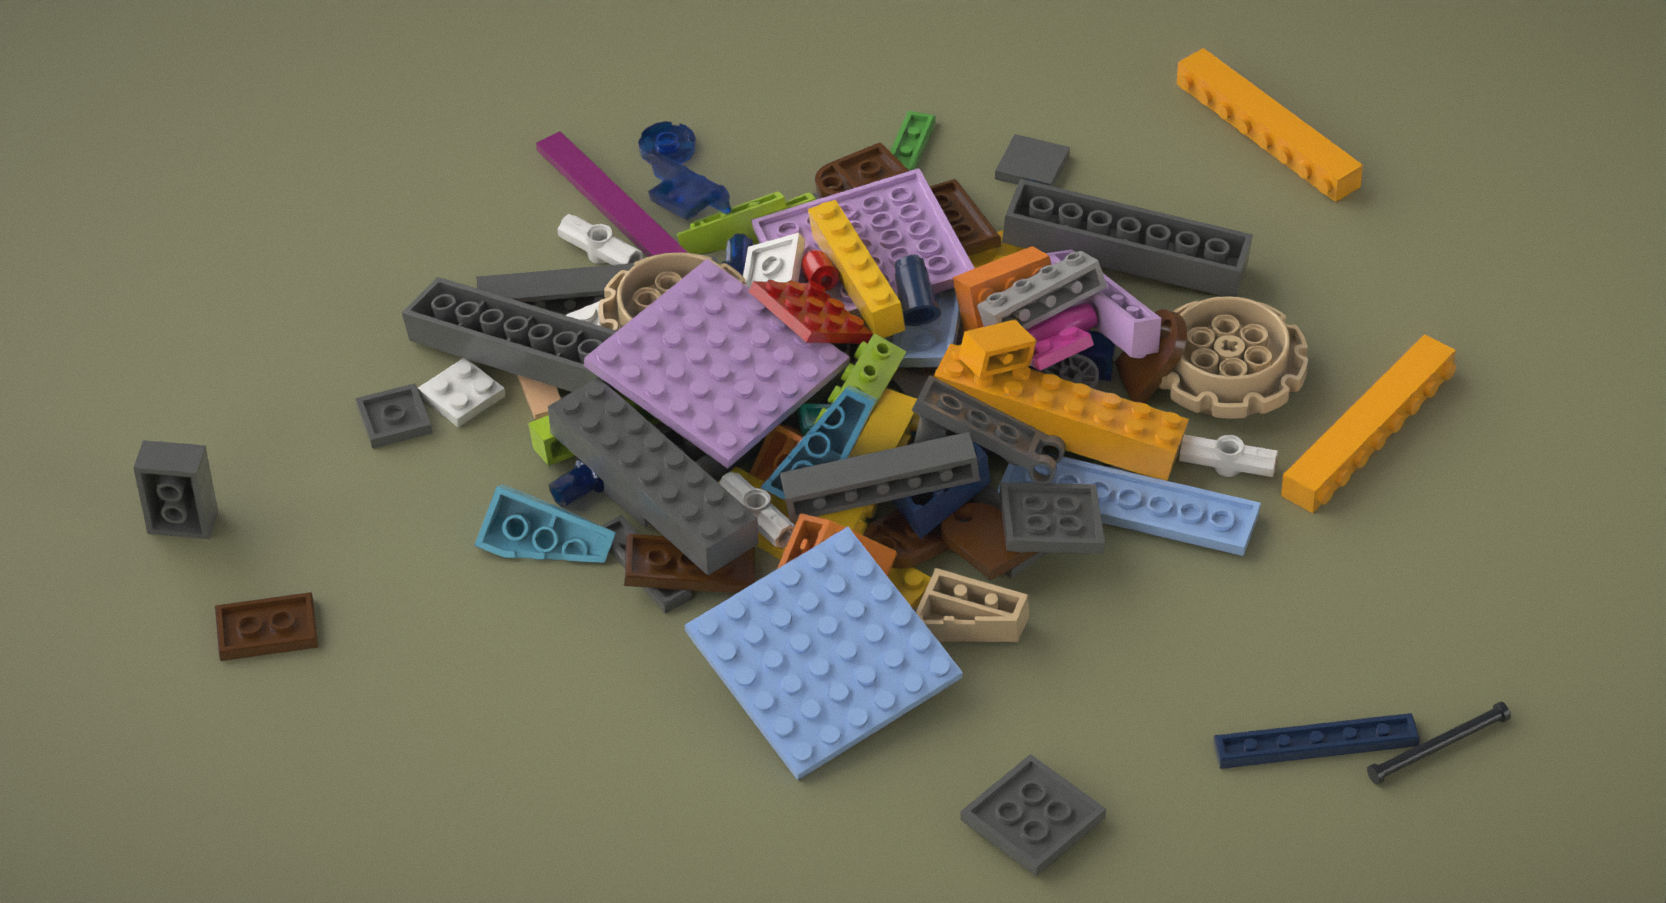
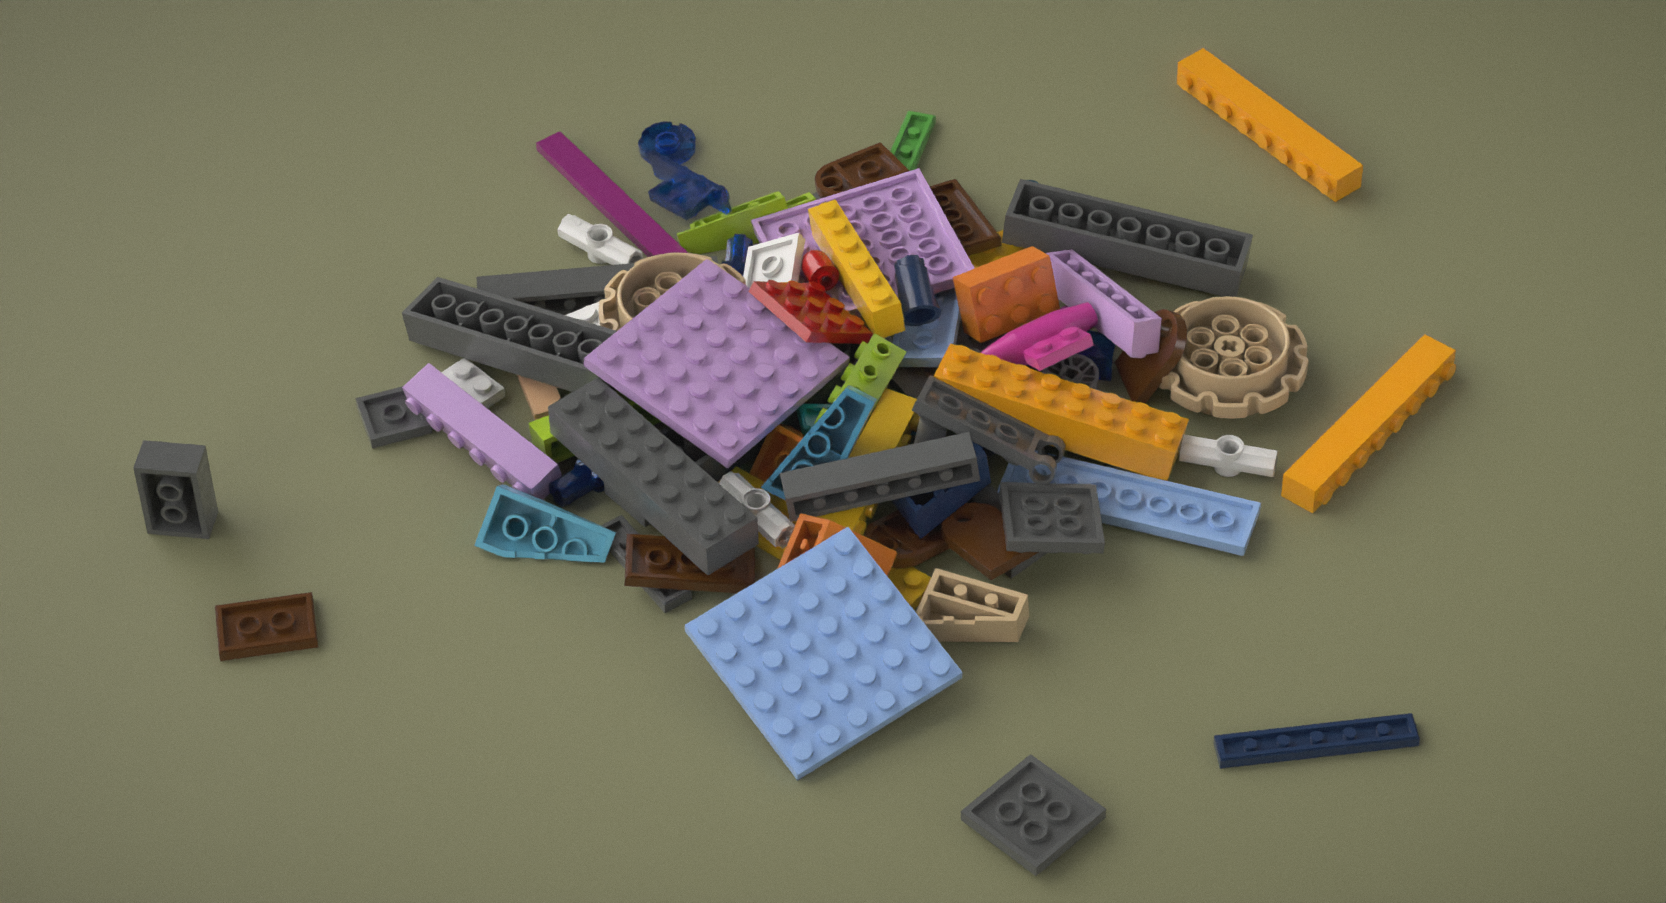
(480, 432): none -> lavender brick
(997, 348): light orange brick -> none
(1033, 160): dark grey tile -> none
(1046, 292): light grey brick -> none
(1499, 713): black bar -> none

